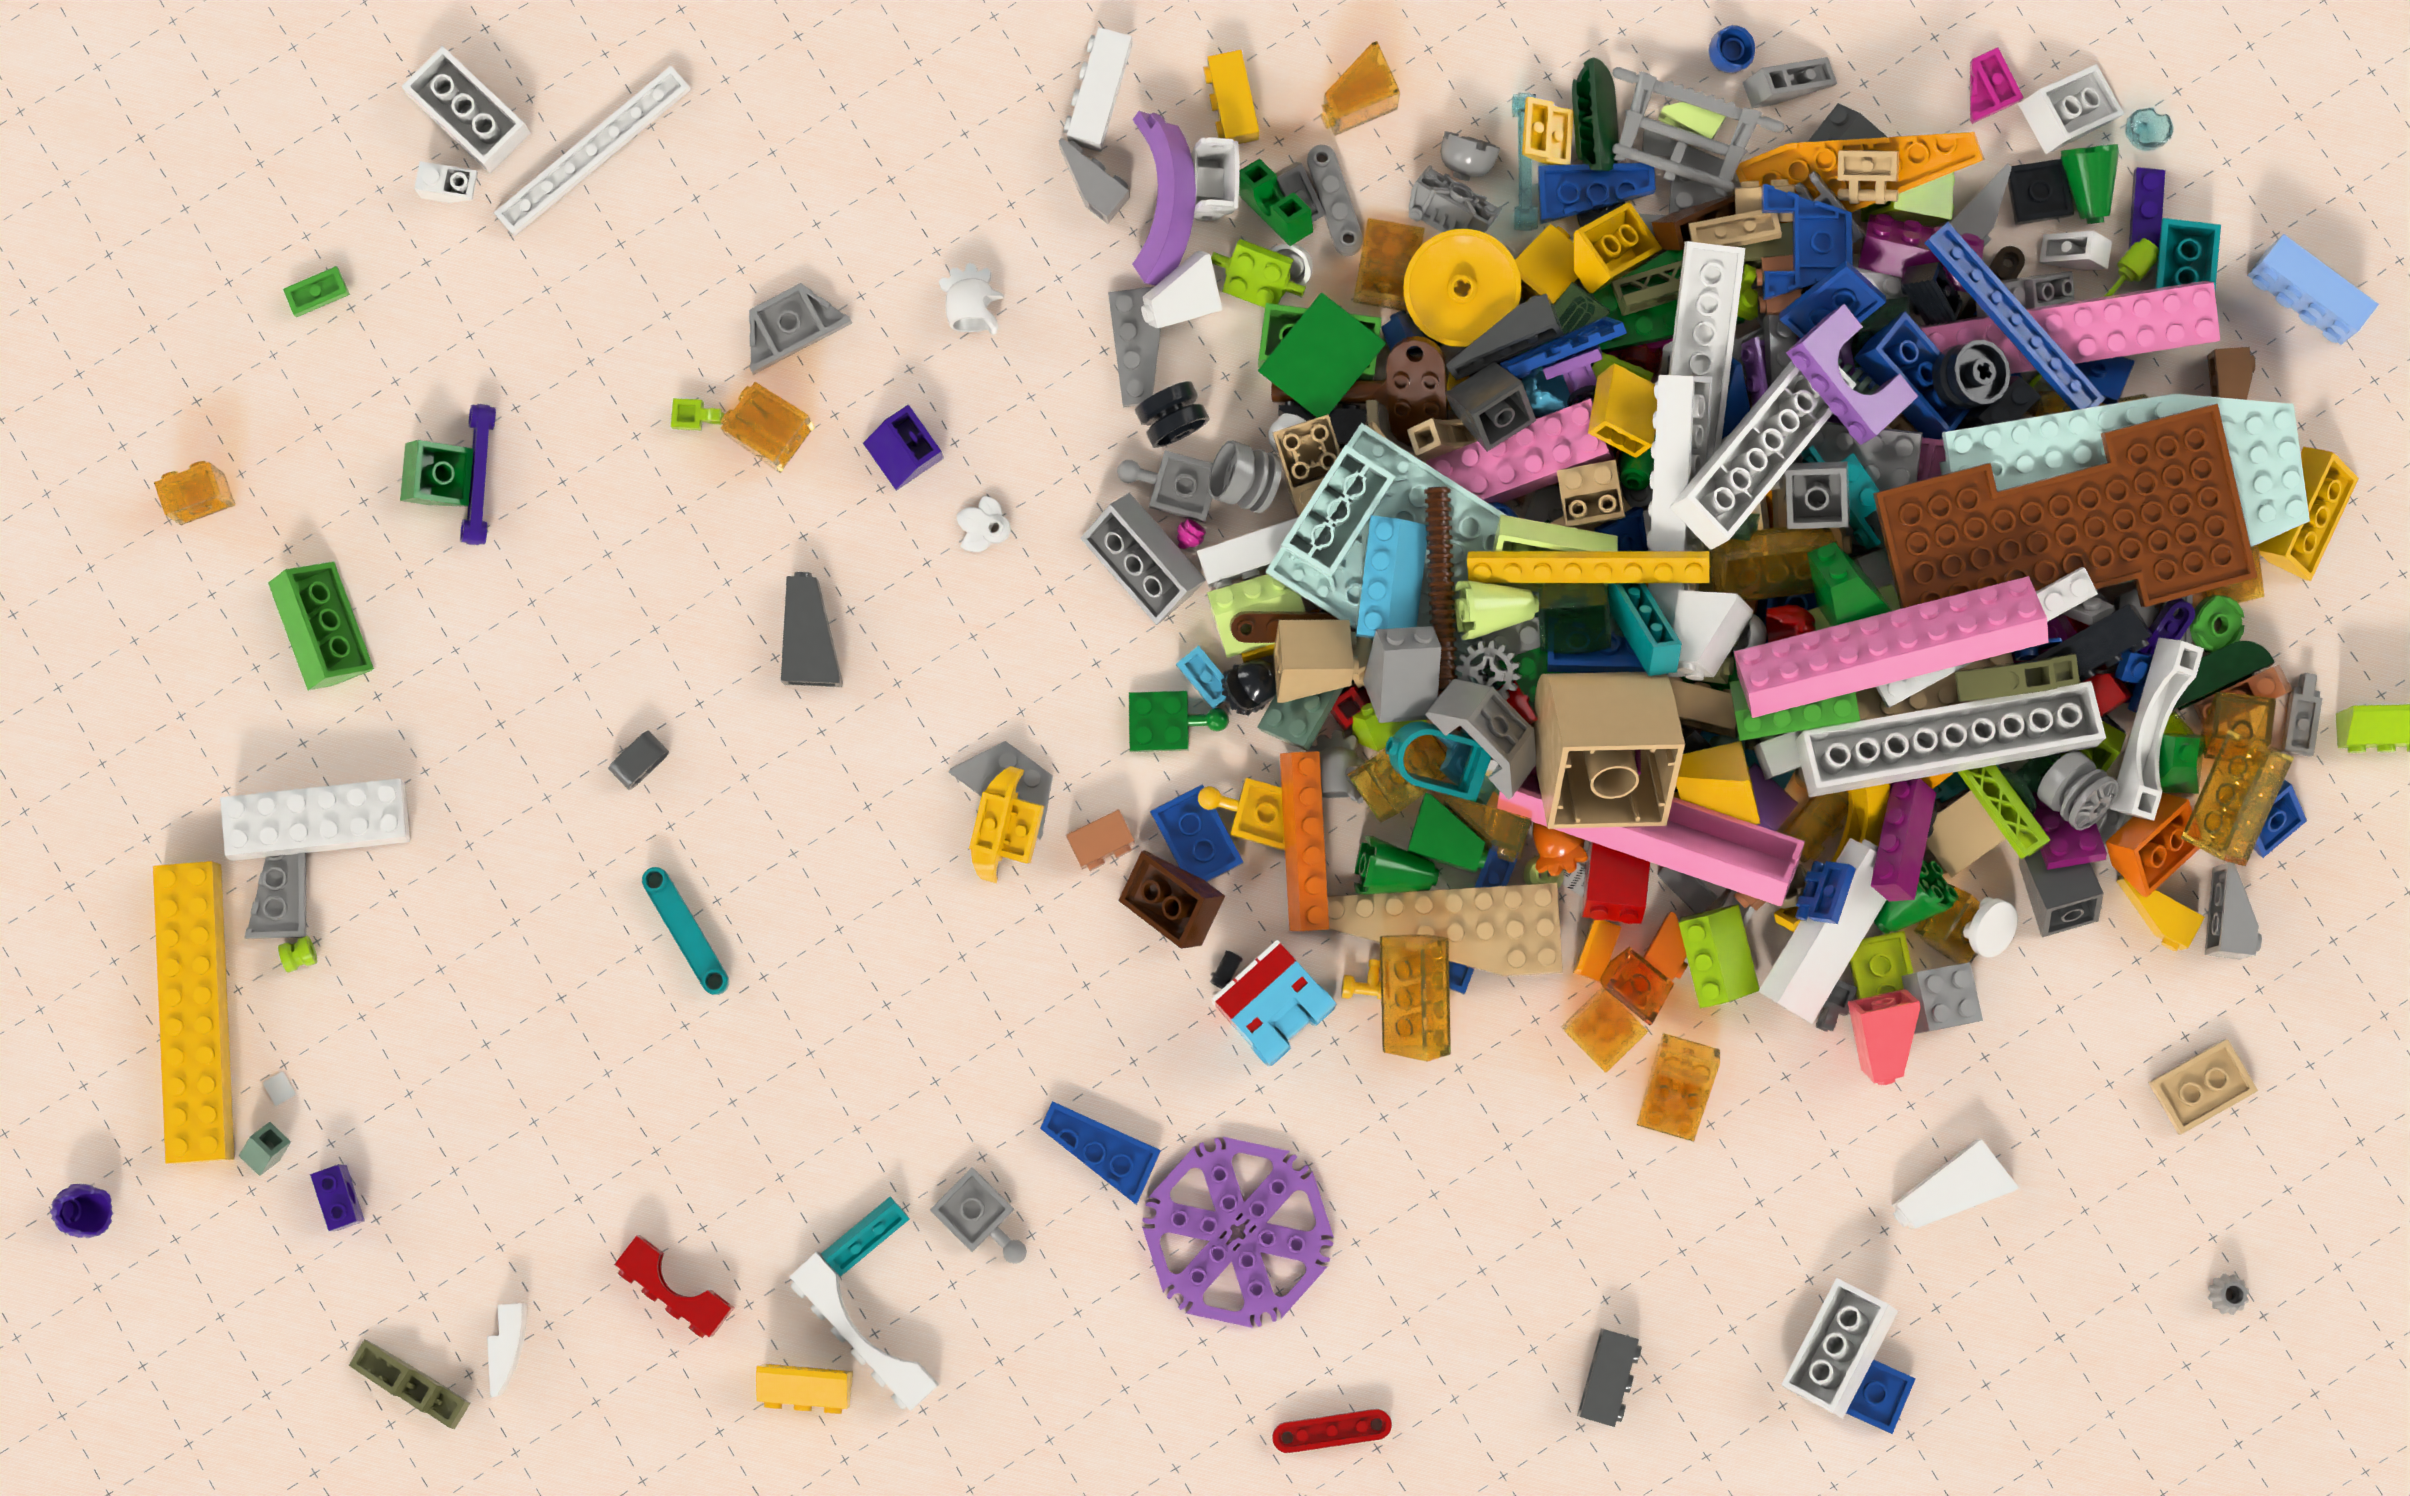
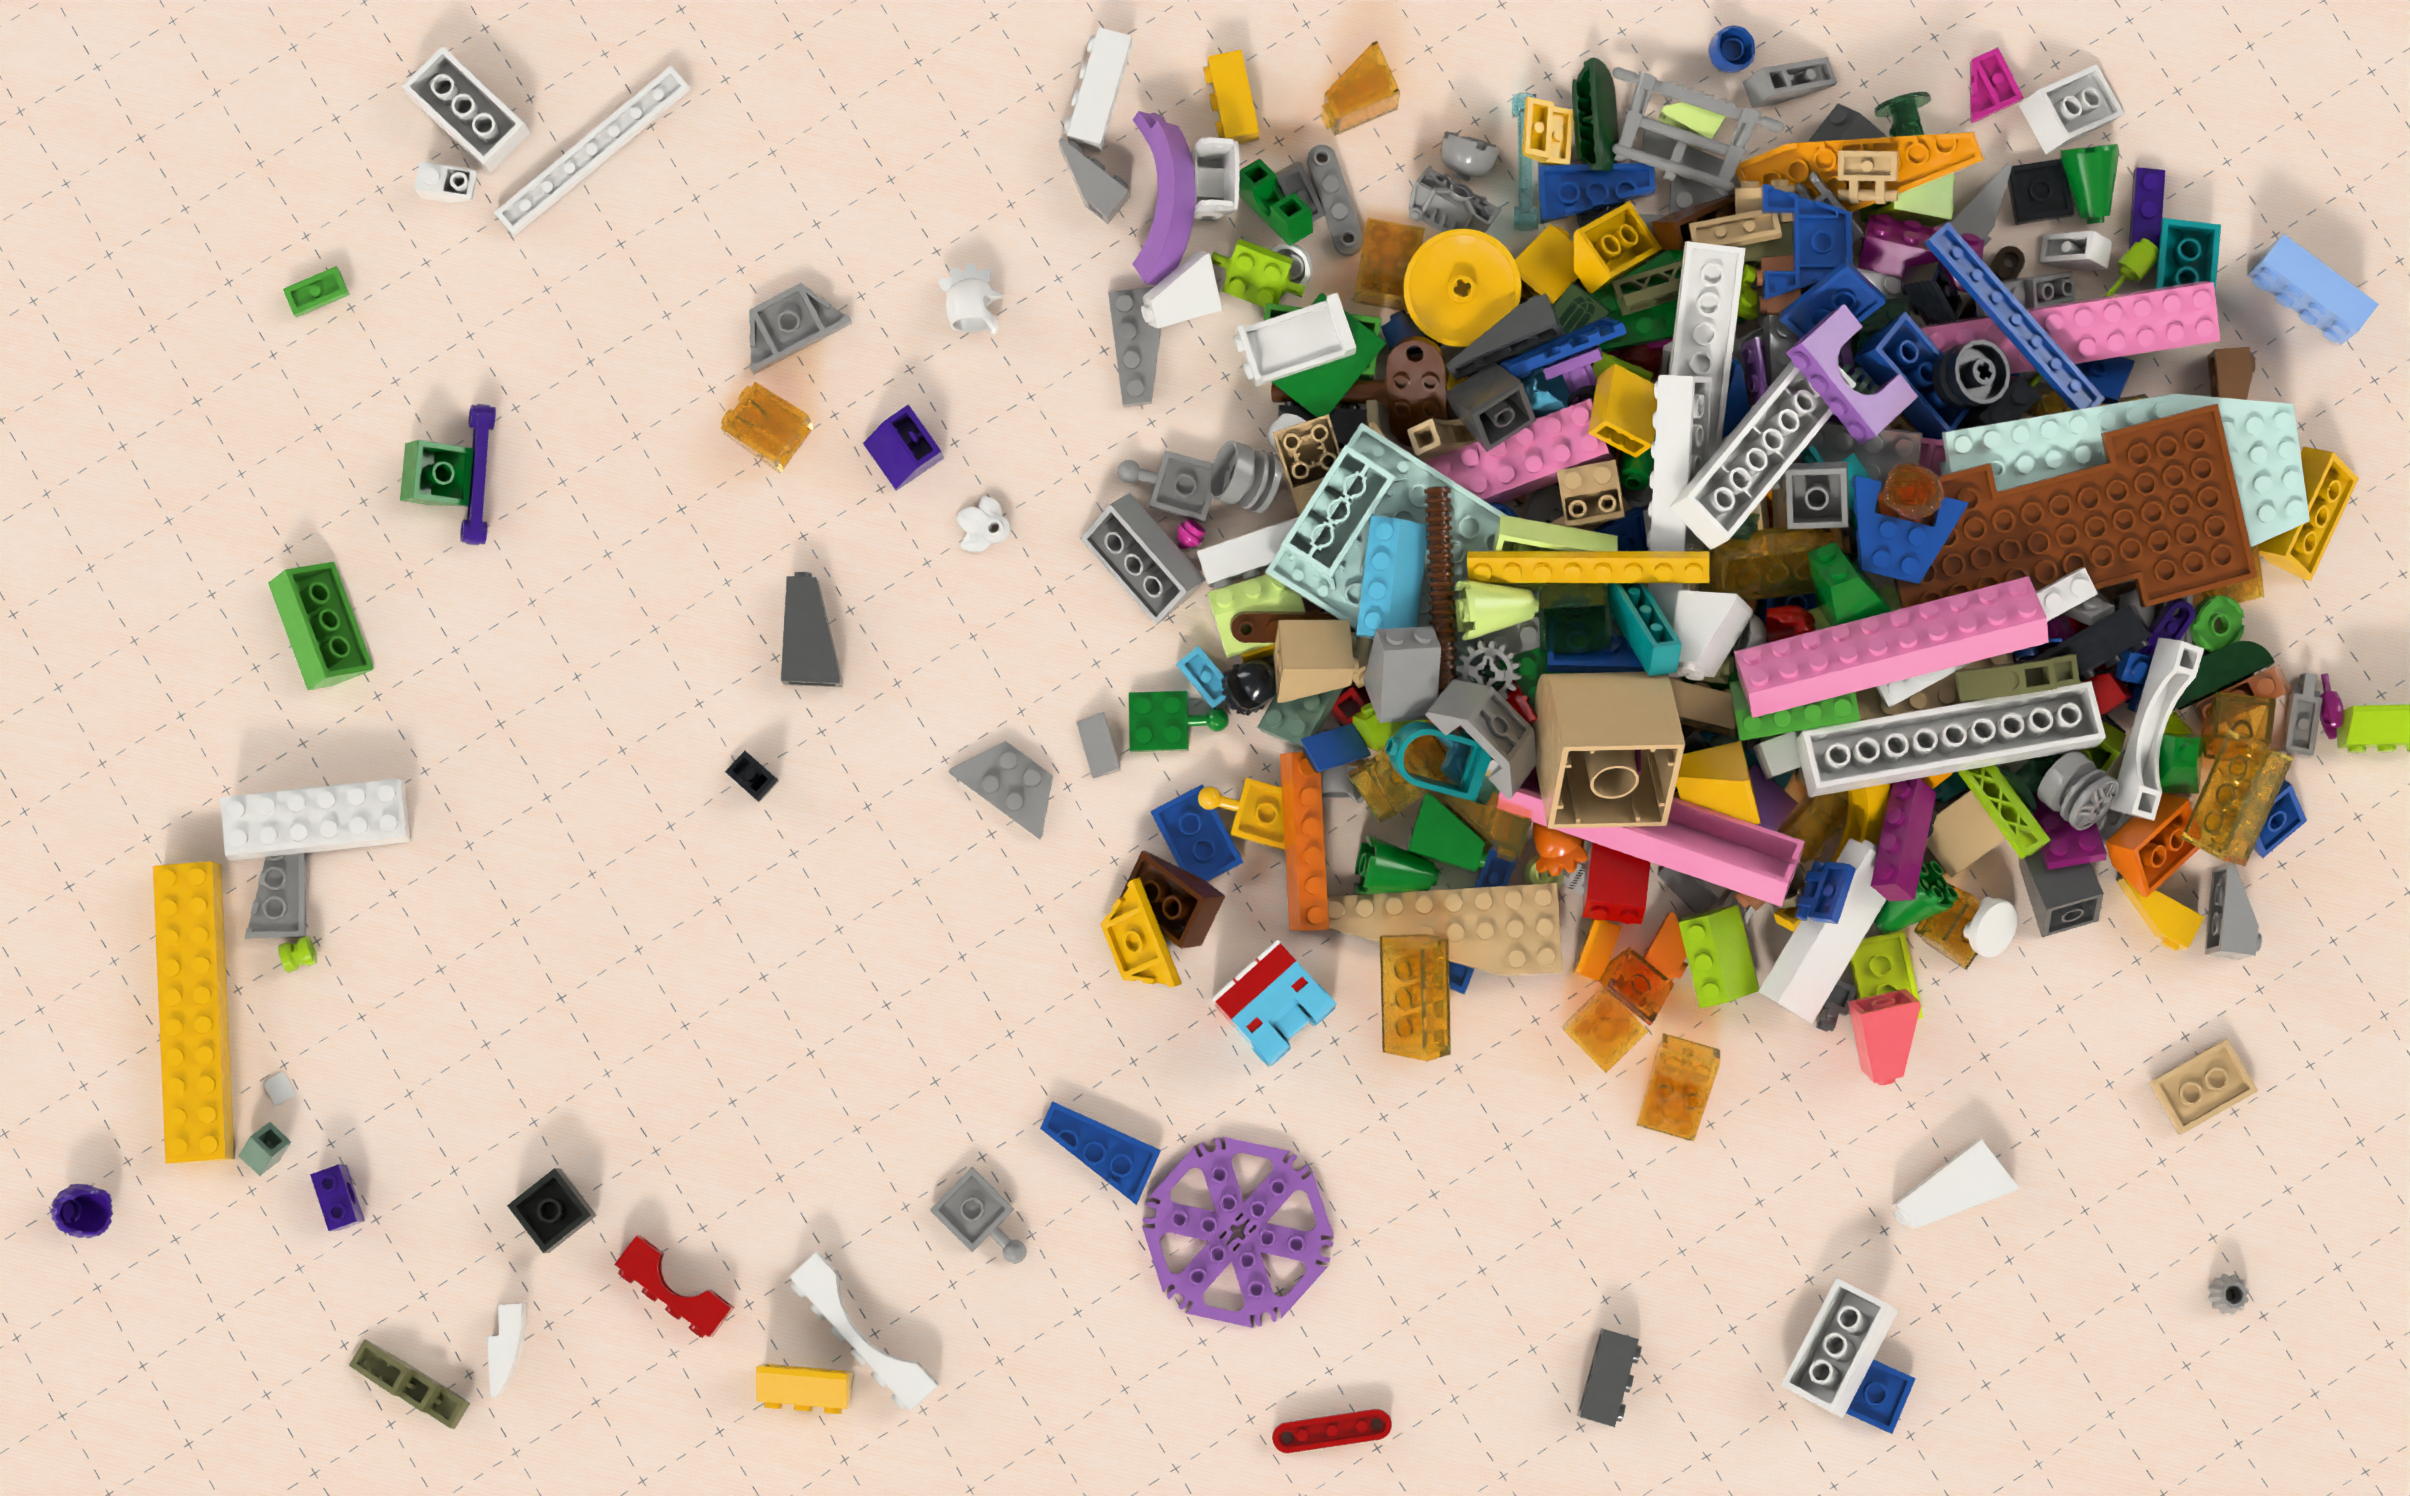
(194, 492): clear yellow brick -> none
(551, 1210): none -> pearl dark grey brick
(638, 760): dark grey beam -> none
(685, 930): teal piece -> none
(690, 413): lime plate -> none
(752, 776): none -> black slope
(865, 1236): teal plate -> none
(1004, 825): yellow plate -> none
(1098, 745): none -> light grey slope
(1100, 840): nougat brick -> none
(1137, 939): none -> yellow wing
(1172, 414): black wheel -> none
(1226, 969): black pin -> none
(1295, 341): none -> white panel
(1334, 748): none -> blue piece
(1372, 987): yellow piece -> none
(1897, 545): none -> blue wing
(1904, 113): none -> clear green hose
(1913, 491): none -> clear orange hair
(1945, 997): light grey brick -> none
(2148, 129): clear light blue hair -> none
(2331, 709): none -> magenta hand

